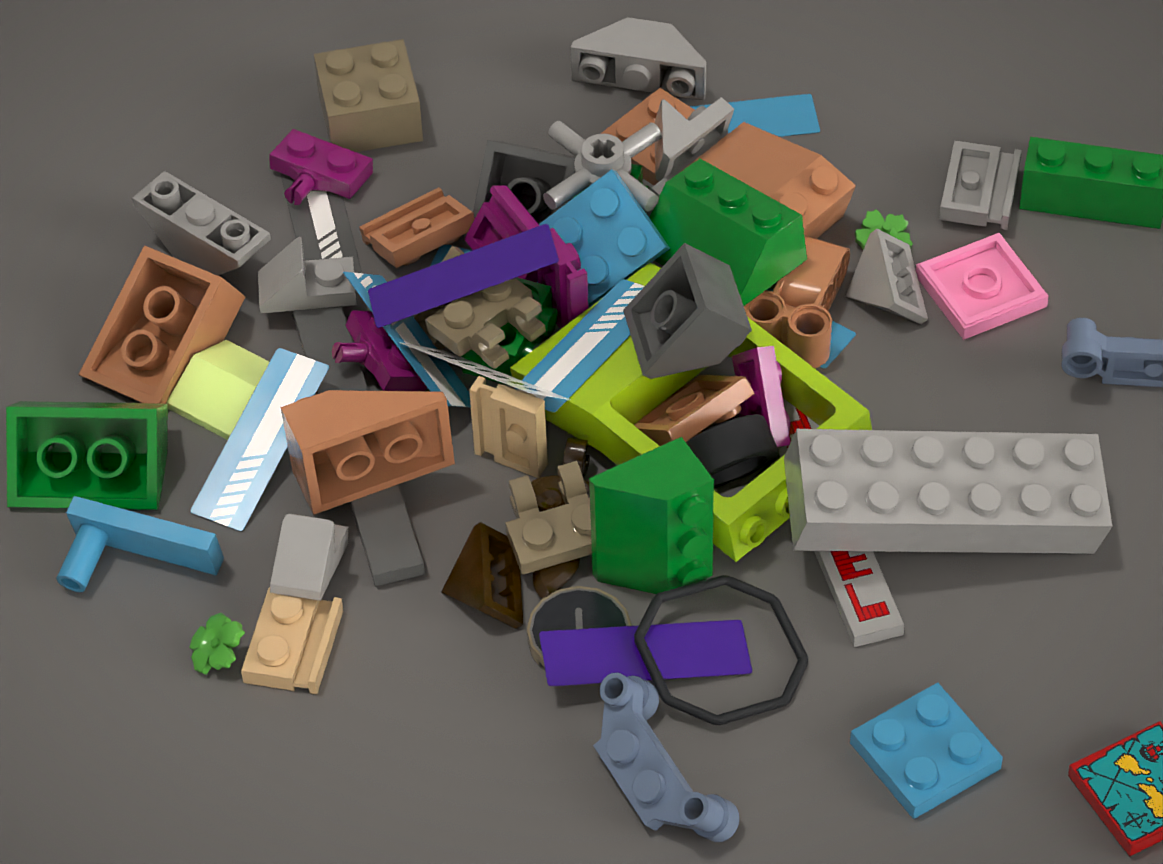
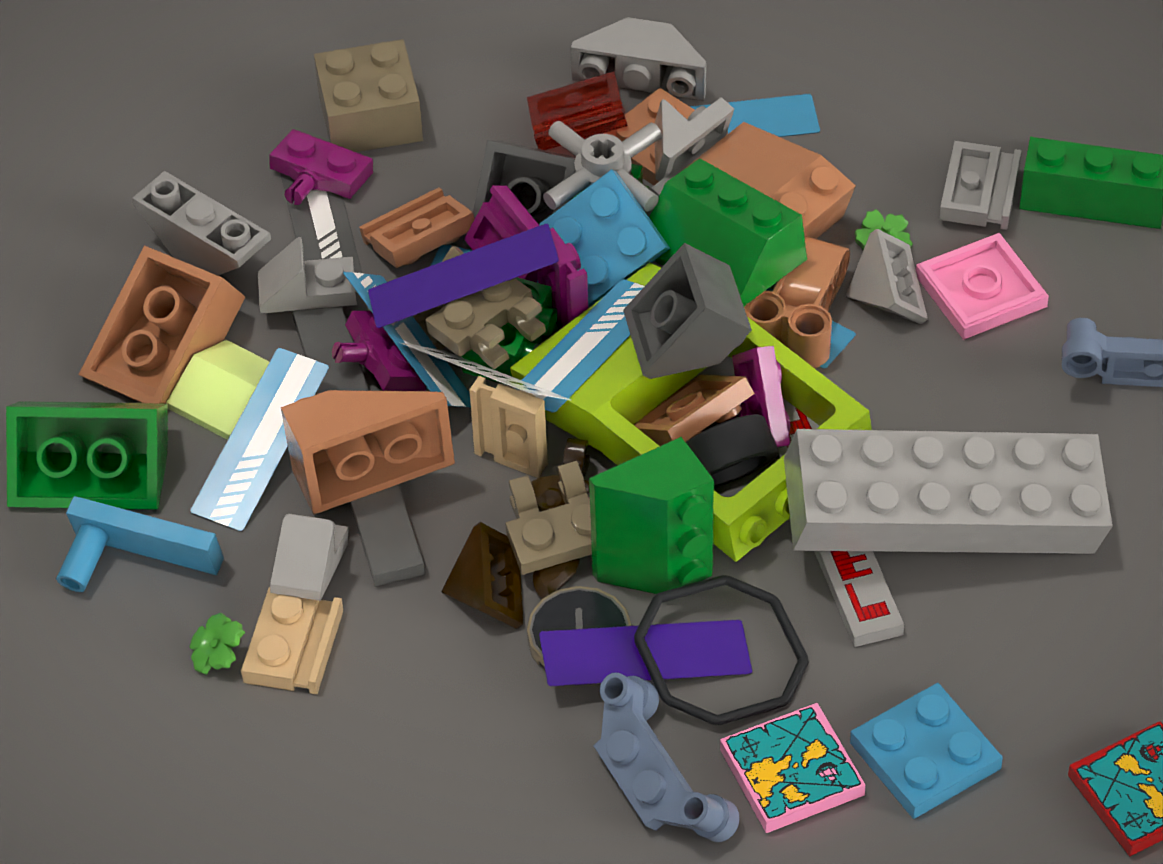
(584, 106): none -> clear red plate
(792, 767): none -> tile

